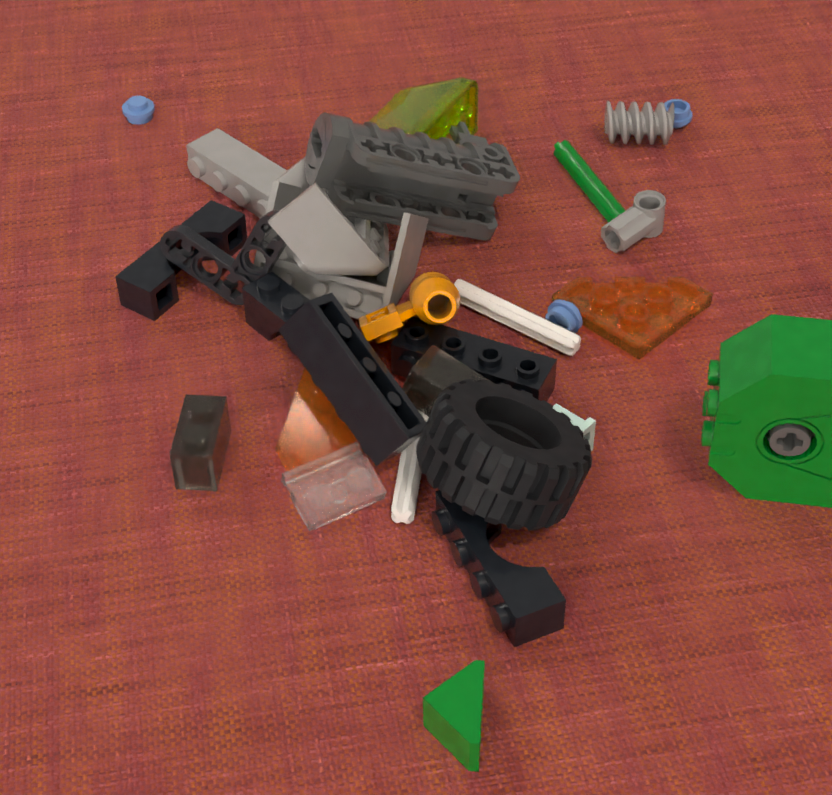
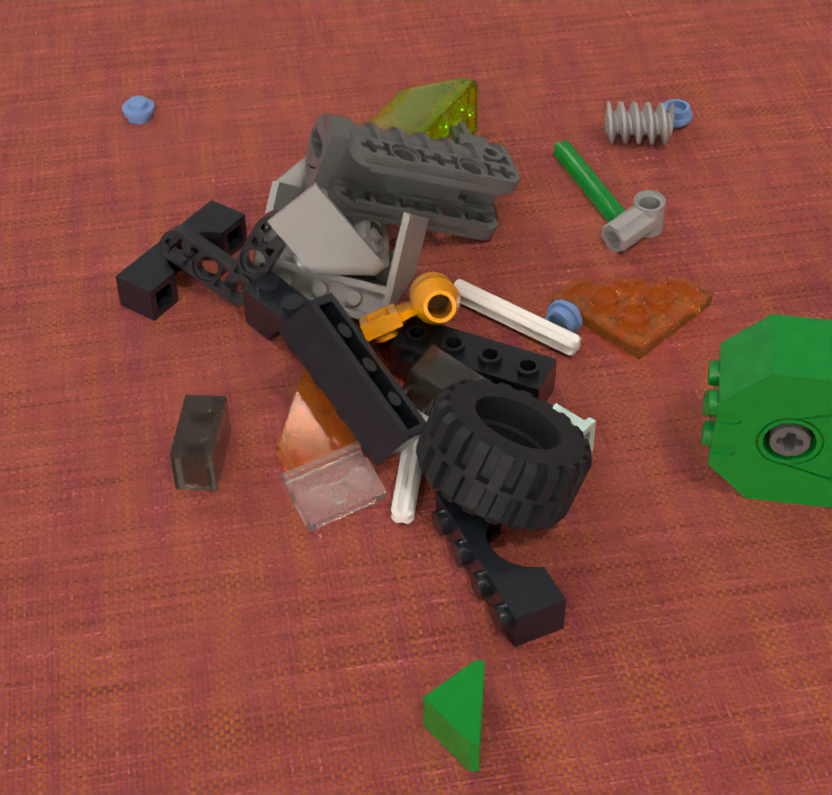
(233, 169): light grey brick -> none

